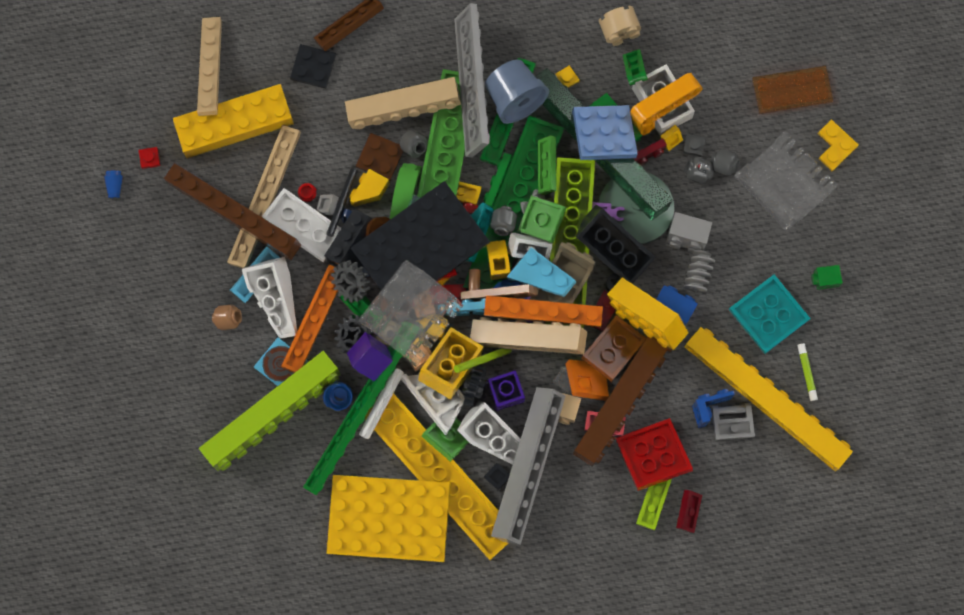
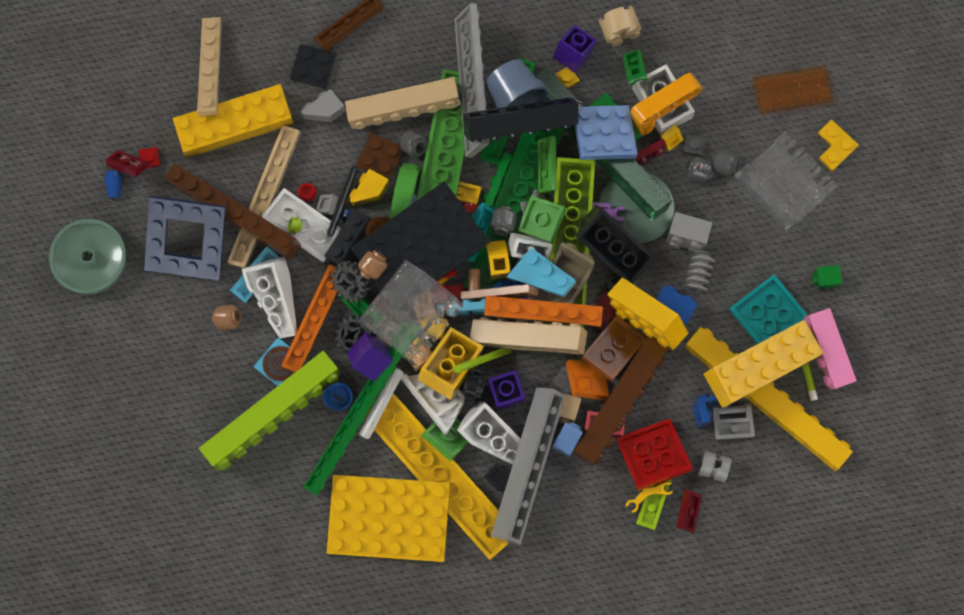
(87, 256): none -> sand green dish
(126, 163): none -> dark red plate
(213, 218): none -> dark blue plate
(294, 225): none -> lime plate
(325, 108): none -> light grey slope
(372, 265): none -> medium nougat head
(520, 119): none -> black brick
(568, 439): none -> medium blue slope
(574, 48): none -> dark purple head
(648, 491): none -> yellow piece
(709, 461): none -> light grey wheel
(763, 363): none -> yellow brick
(835, 359): none -> bright pink brick

